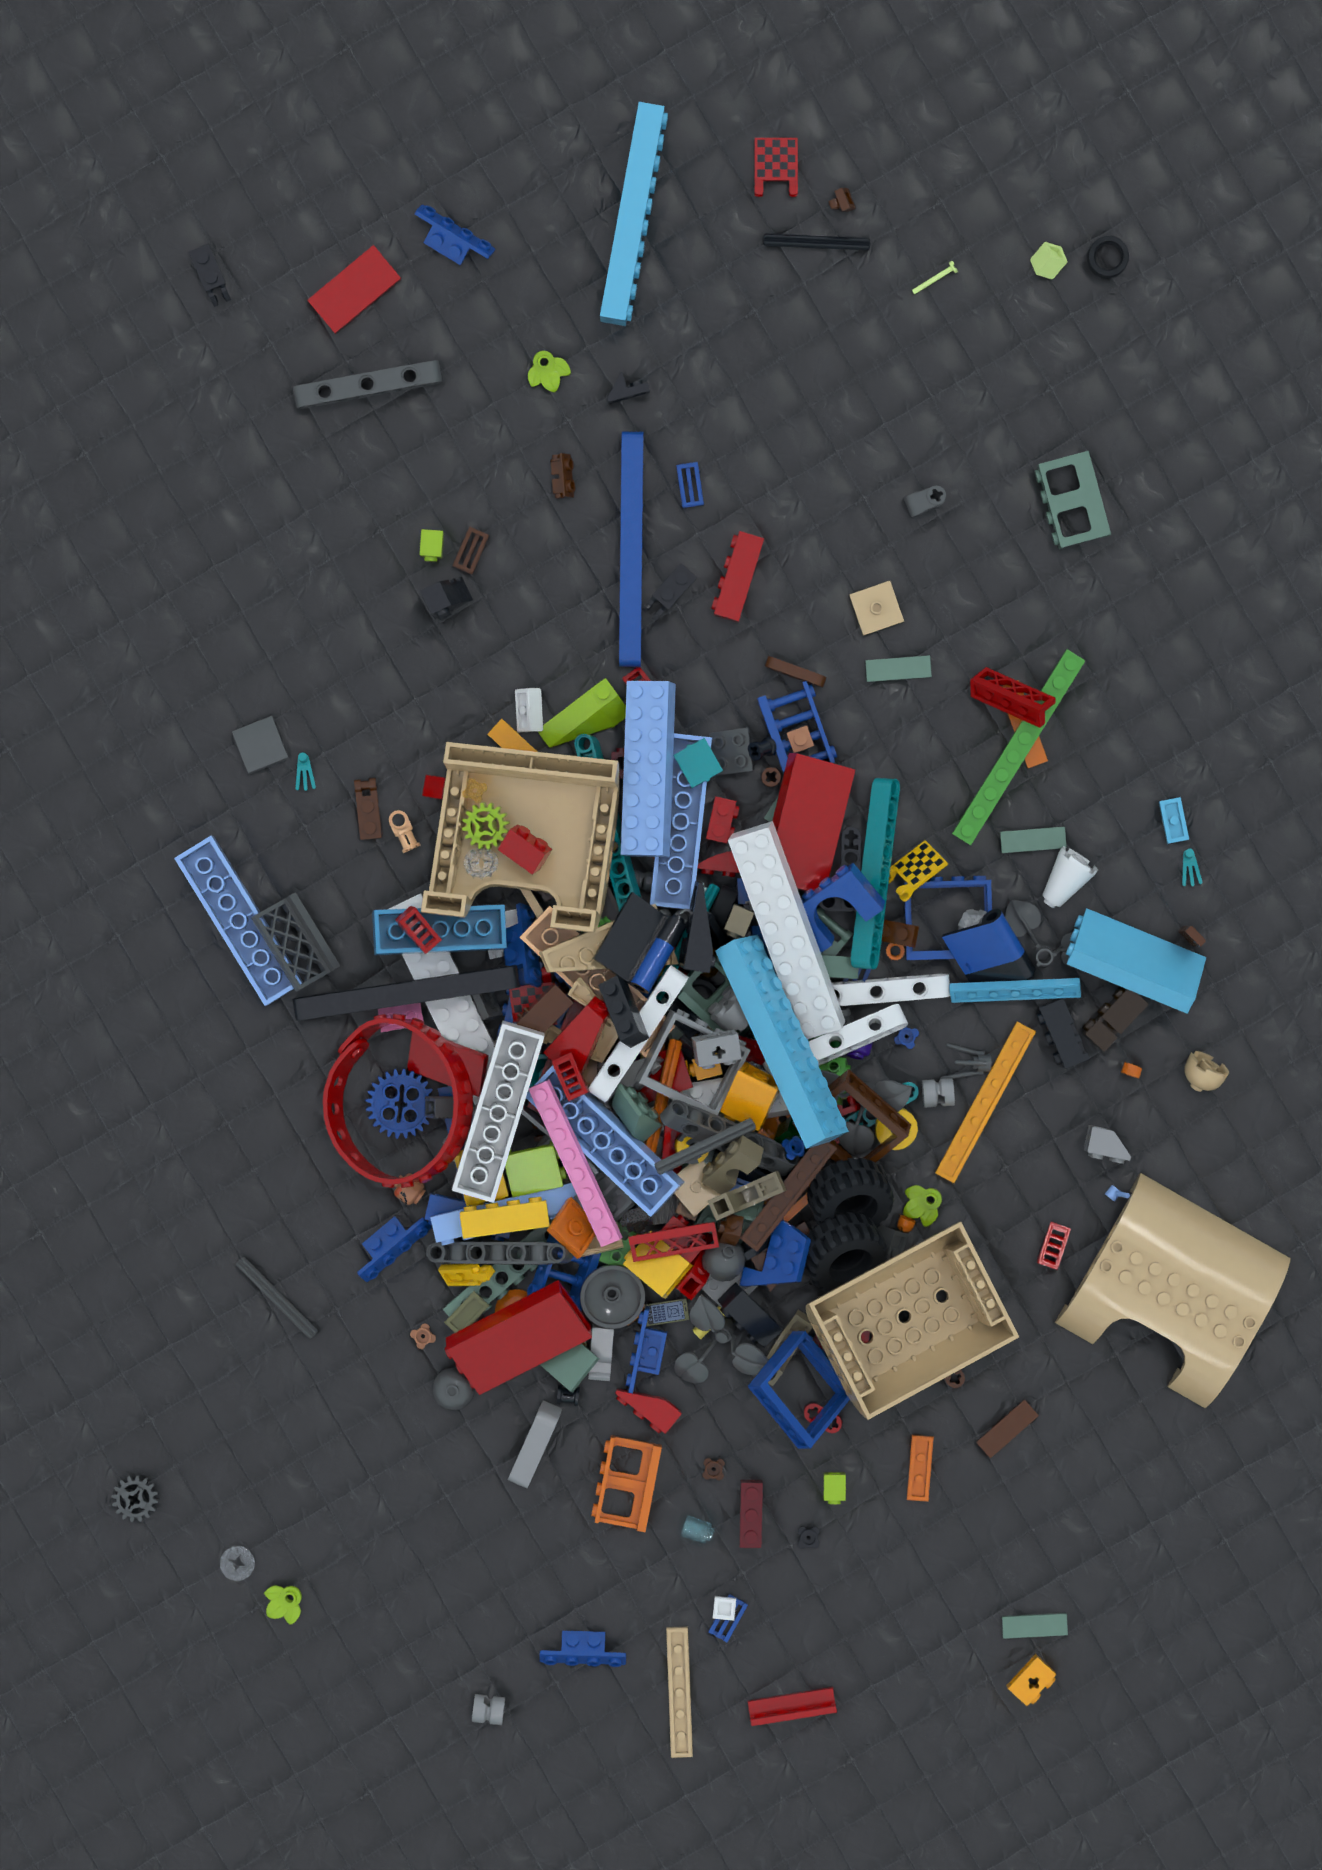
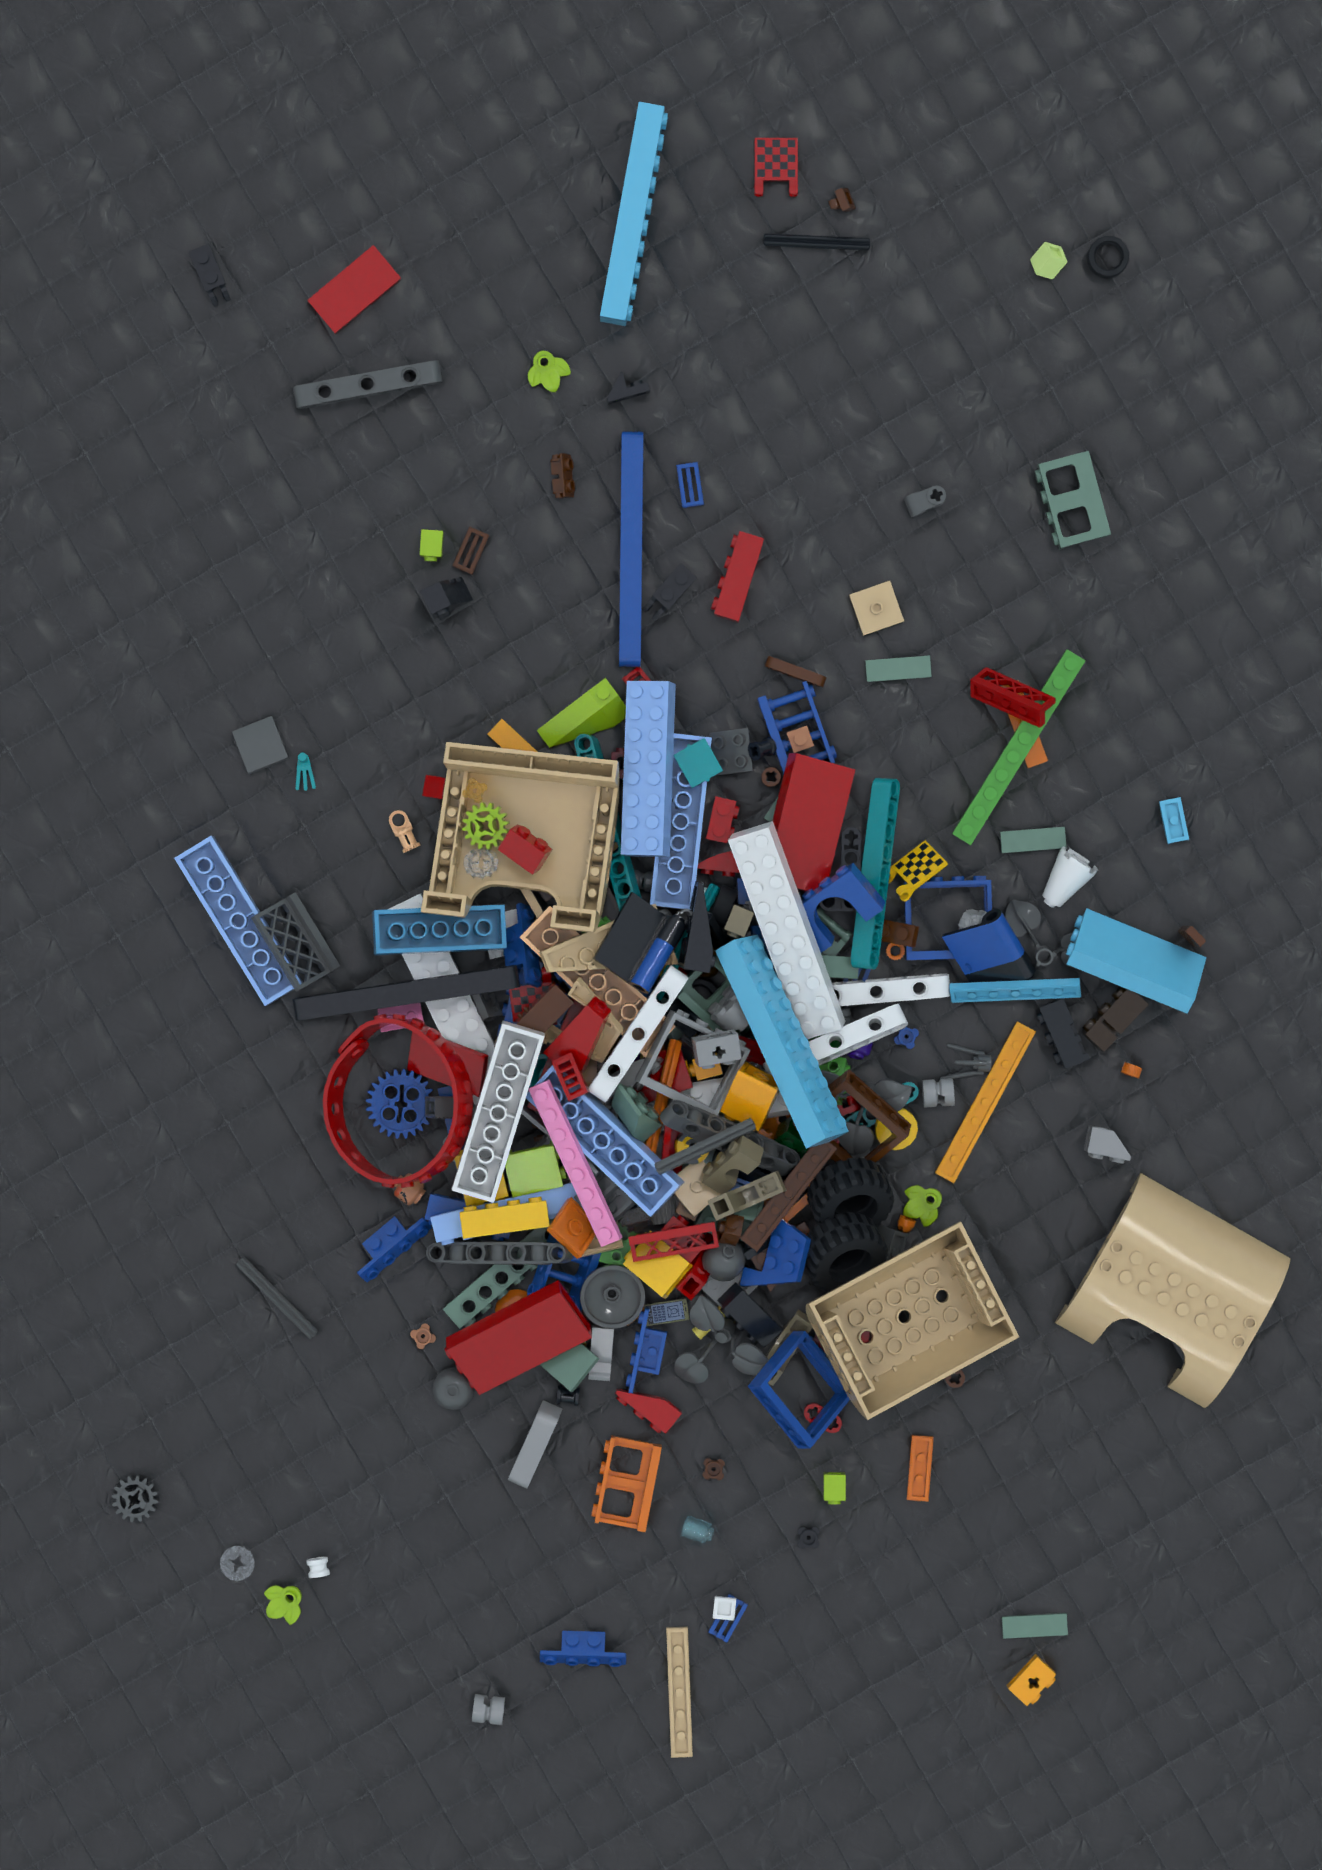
(318, 1567): none -> white wheel
(368, 809): reddish brown plate -> none
(412, 911): red slope -> none
(450, 238): blue bracket -> none
(465, 1274): yellow hinge -> none
(467, 1312): olive tile -> none
(529, 710): white slope -> none
(623, 1011): black brick -> none
(751, 1513): dark red brick -> none
(792, 1706): red fence -> none
(798, 1146): blue plate -> none
(935, 278): yellowish green piece -> none
(1007, 1428): reddish brown tile -> none
(1058, 1256): slope -> none
(1113, 1193): light blue hand -> none
(1190, 860): teal piece -> none
(1203, 1072): tan cylinder -> none

